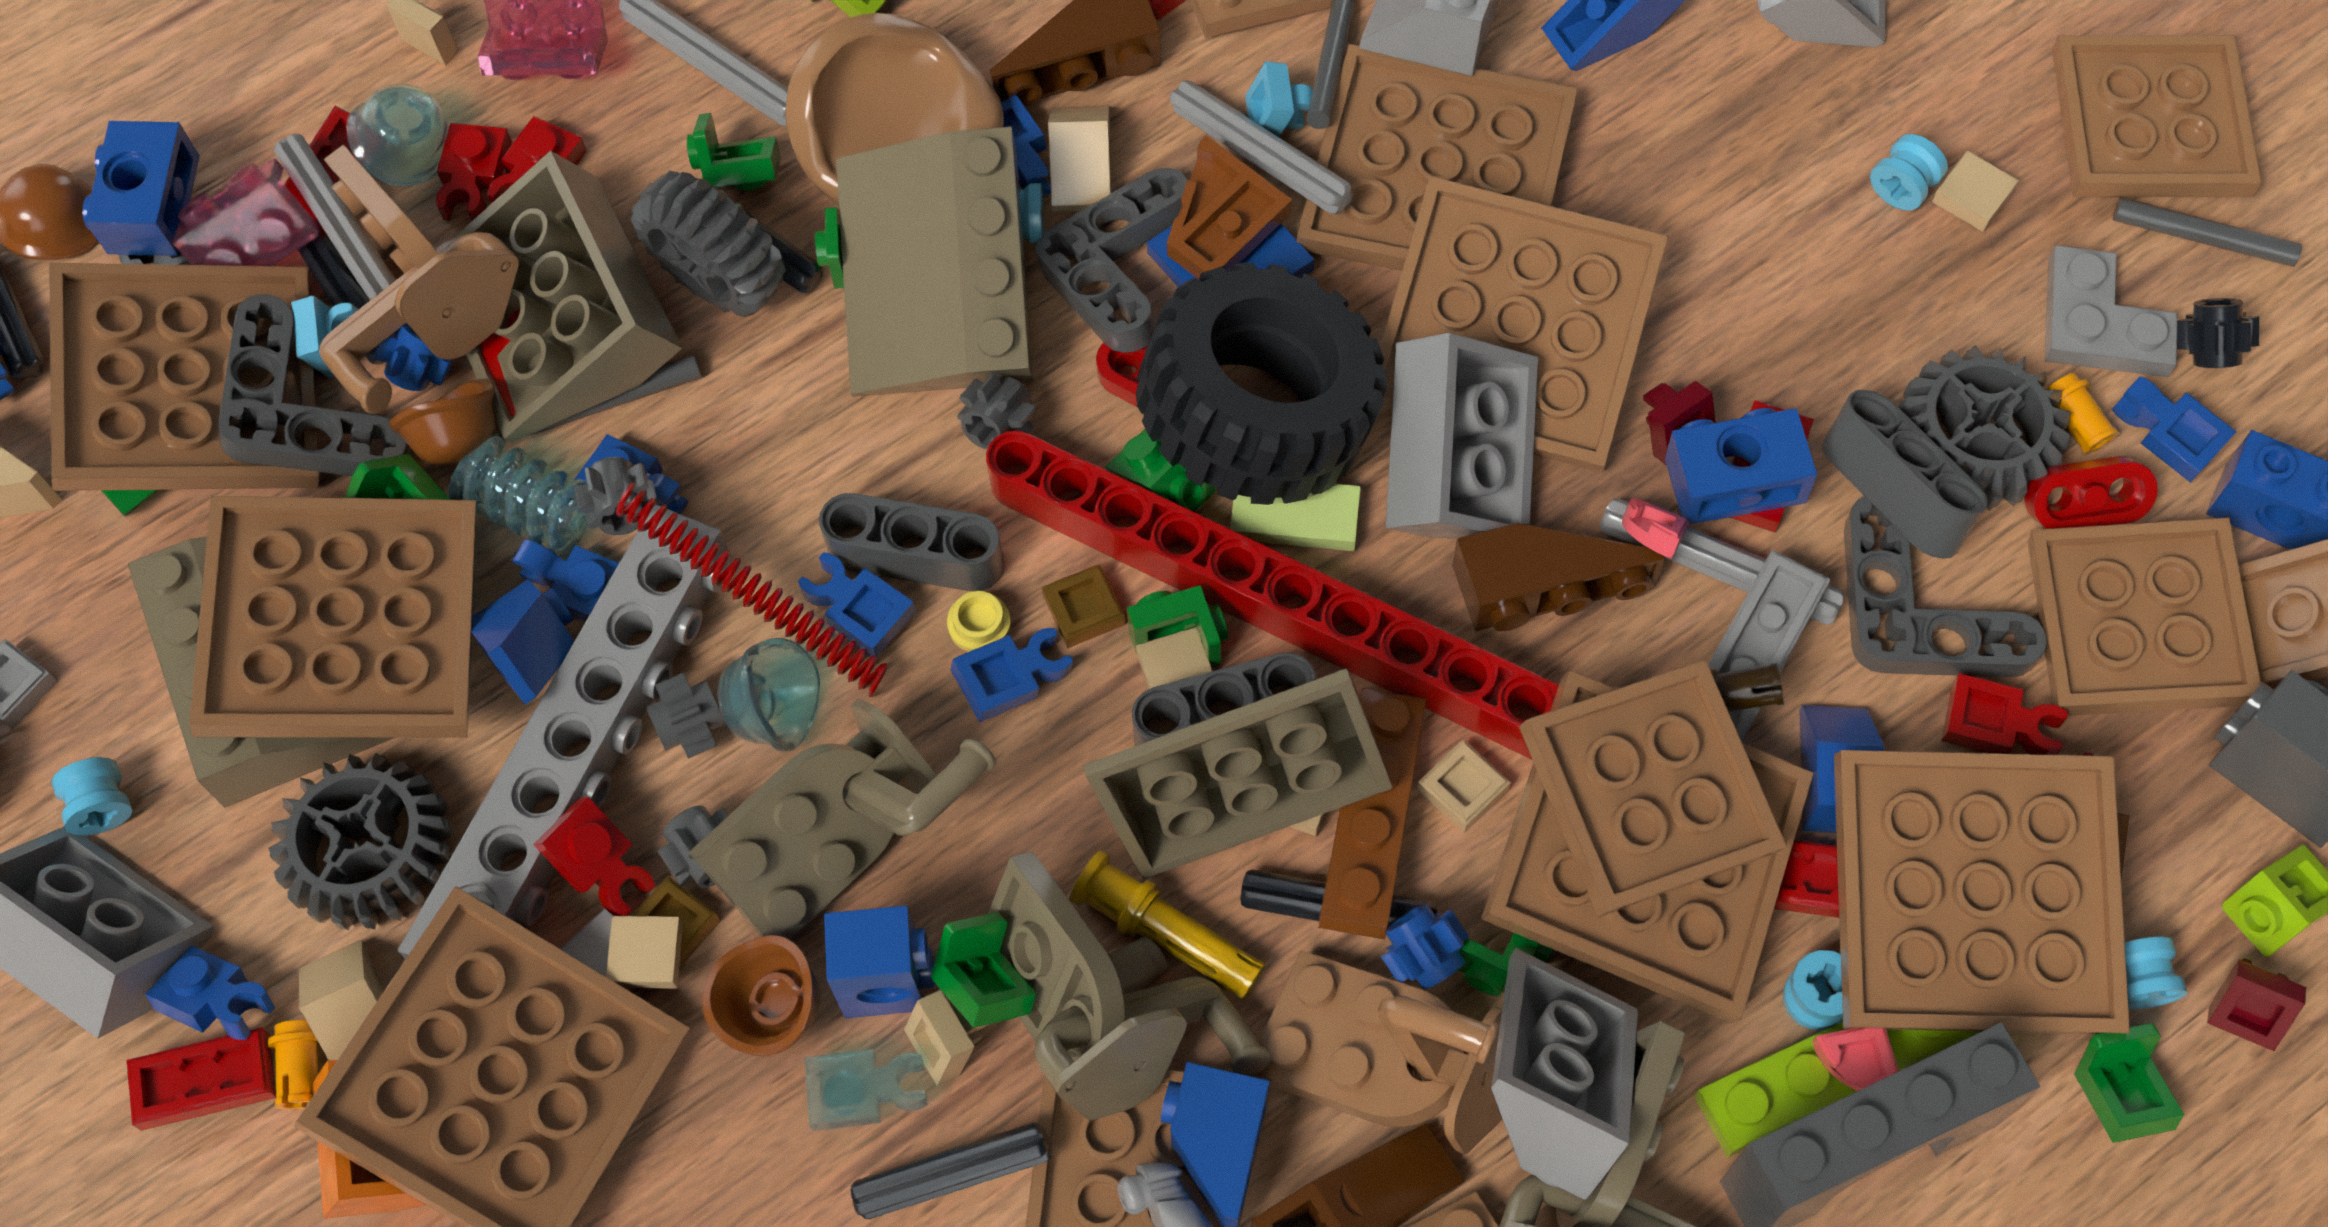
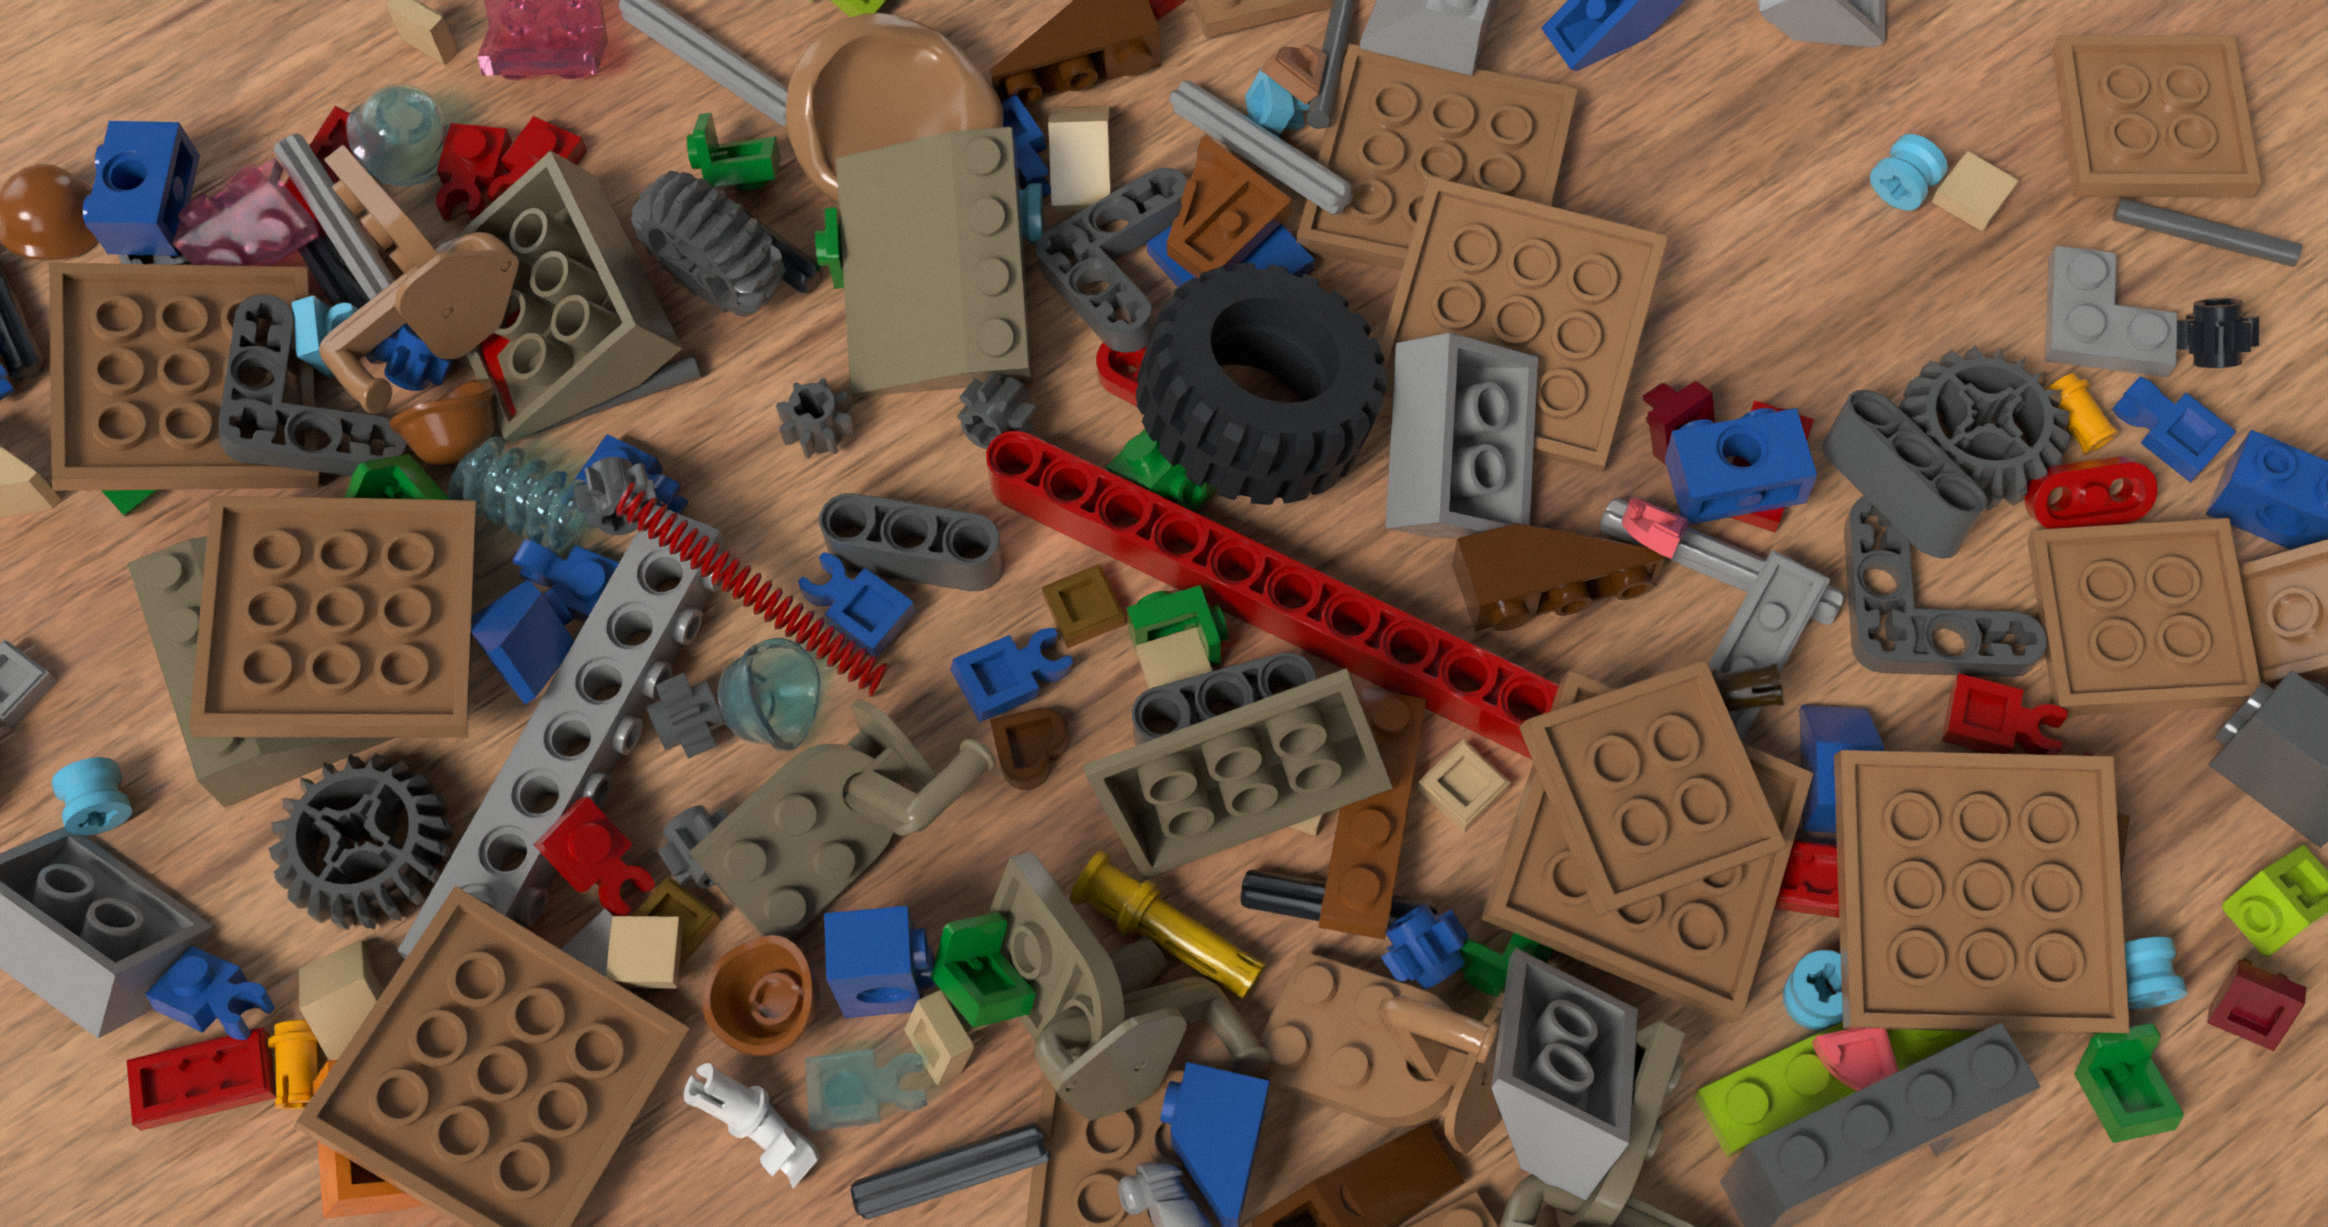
(752, 1116): none -> white piece
(810, 402): none -> dark grey gear
(978, 620): light yellow plate -> none
(1028, 744): none -> reddish brown tile
(1297, 70): none -> nougat tile
(1317, 522): yellowish green tile -> none

